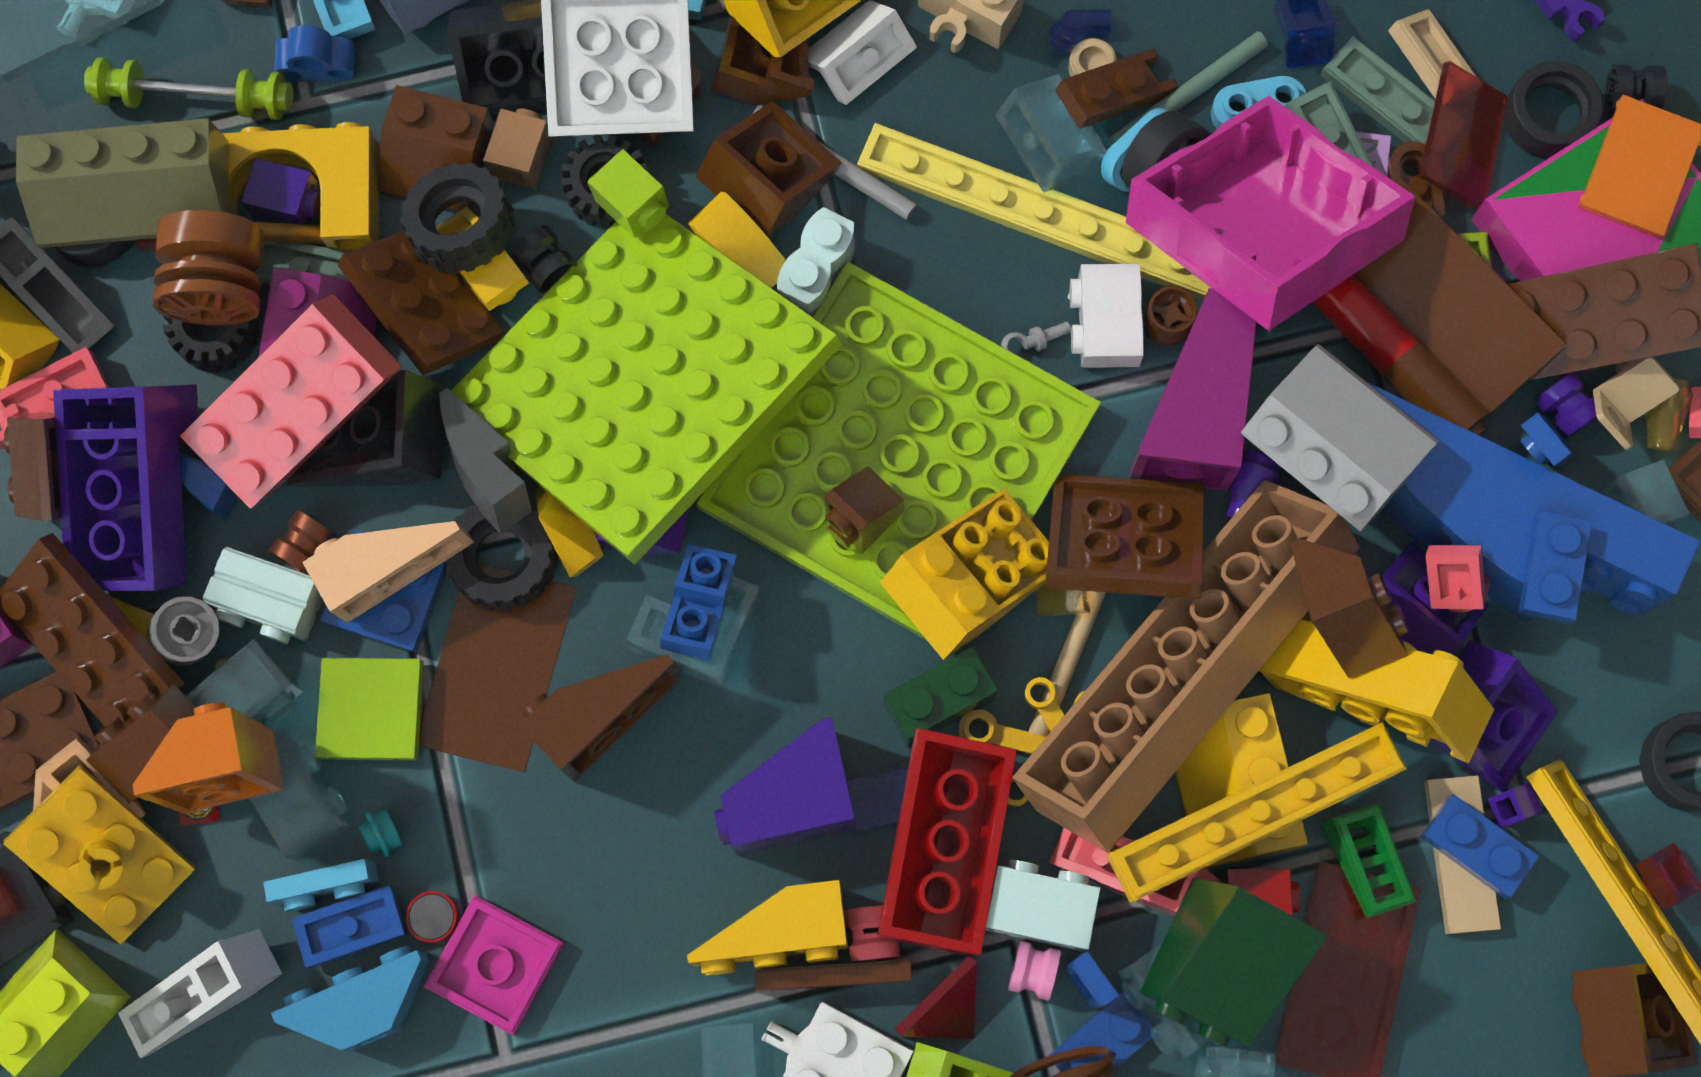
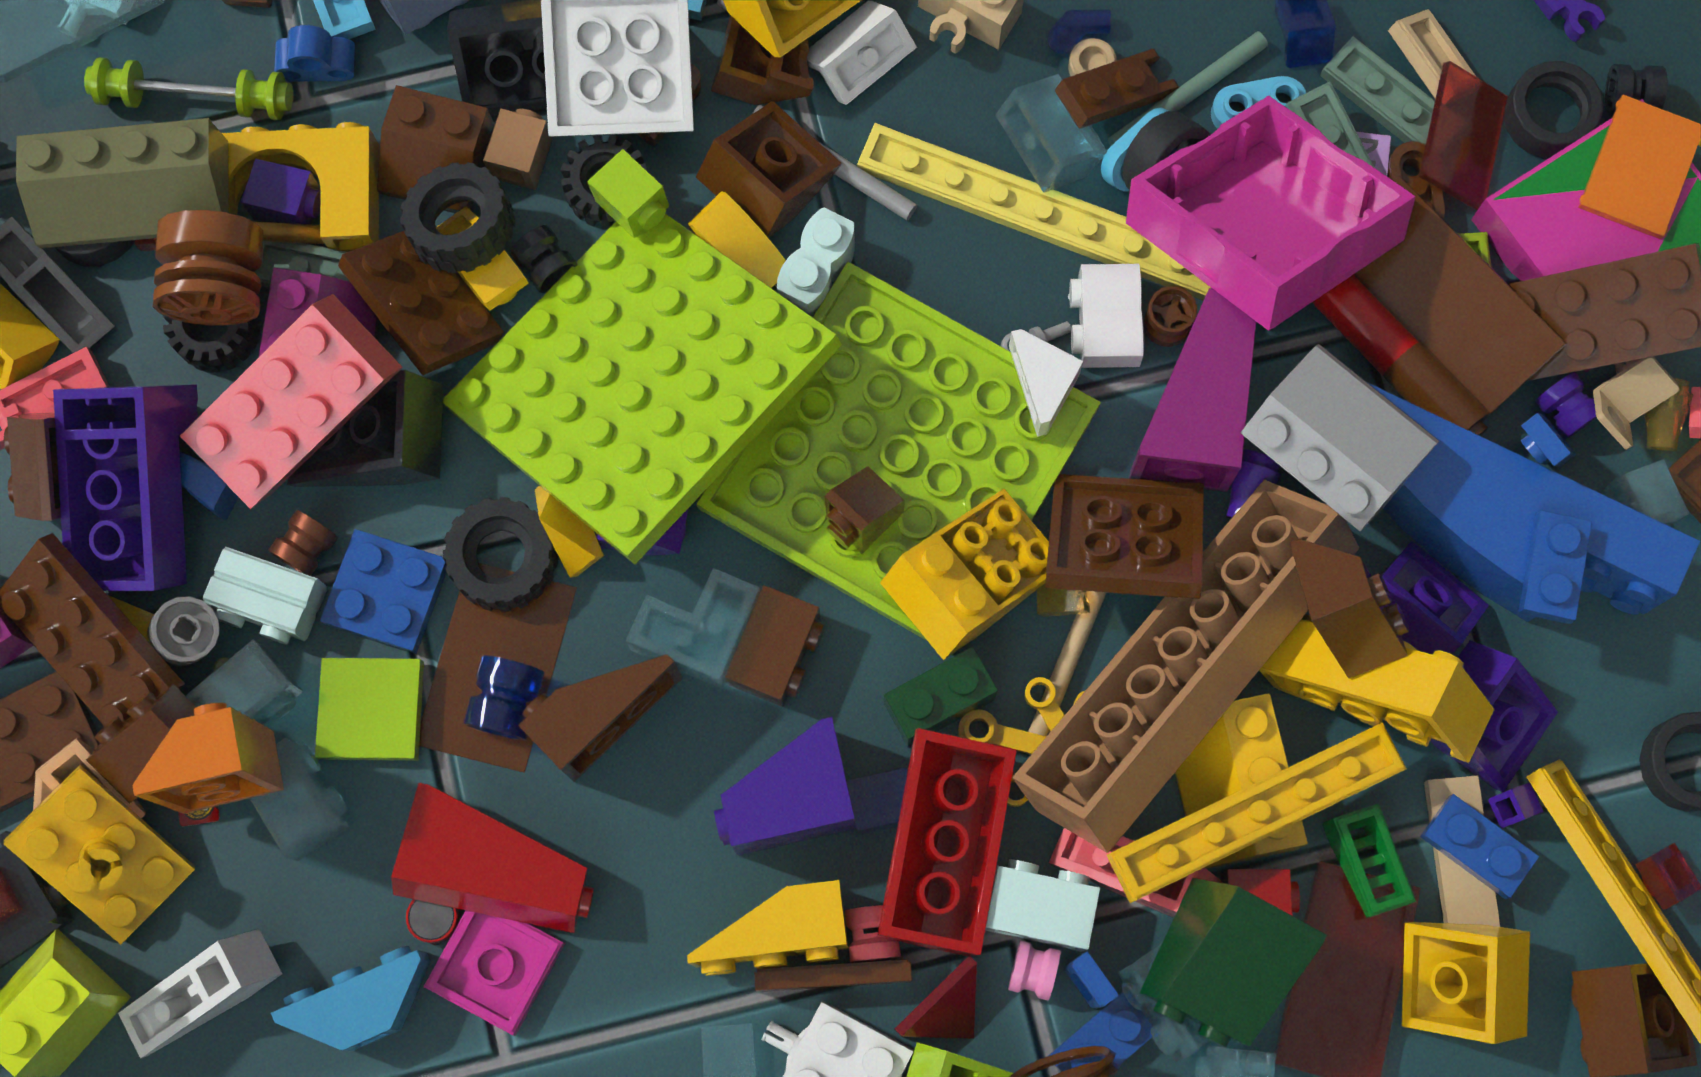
(300, 890): medium azure plate -> none
(349, 927): blue plate -> none
(371, 566): light nougat slope -> none
(379, 833): teal plate -> none
(484, 464): dark grey slope -> none
(484, 867): none -> red slope
(505, 690): none -> clear blue wheel
(698, 602): blue slope -> none
(775, 646): none -> reddish brown brick
(1044, 375): none -> white slope
(1456, 577): coral bracket -> none
(1466, 980): none -> yellow slope

